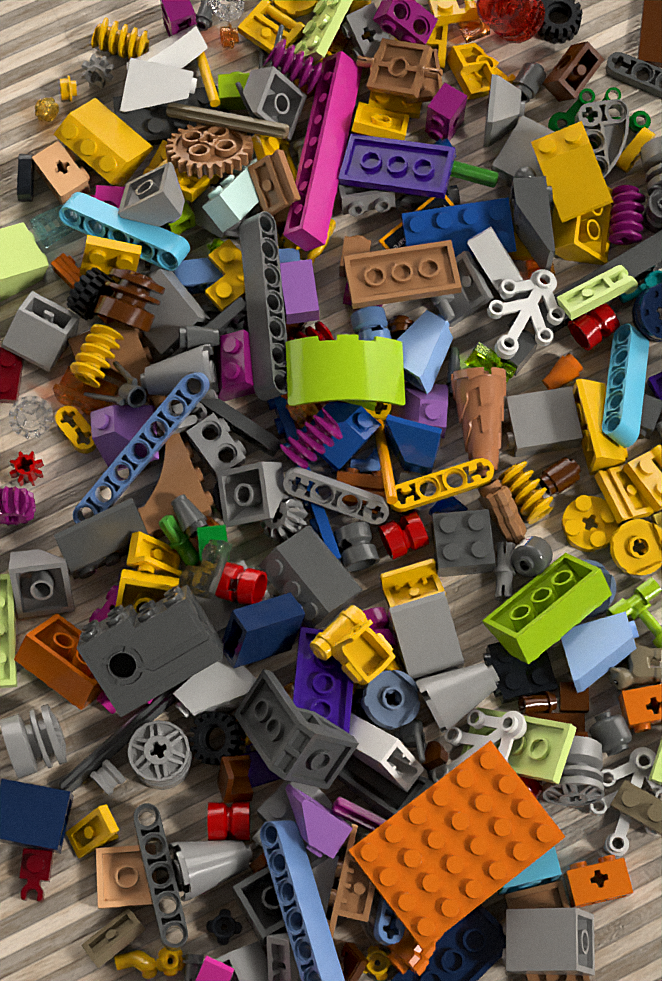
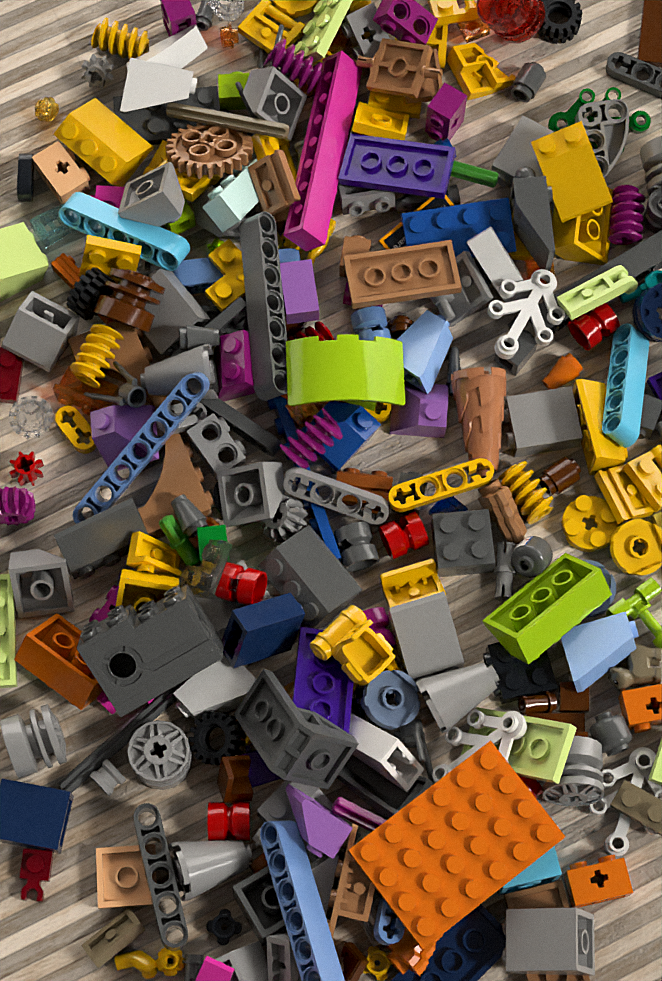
(68, 88): yellow plate -> none
(93, 831): yellow slope -> none
(208, 80): yellow bar -> none
(368, 465): medium blue arm -> none
(385, 464): light orange bar -> none
(413, 443): blue slope -> none
(434, 756): reddish brown tile -> none
(485, 357): clear neon green plate -> none
(503, 109): light grey slope -> none
(573, 71): reddish brown brick -> none
(632, 152): yellow beam -> none

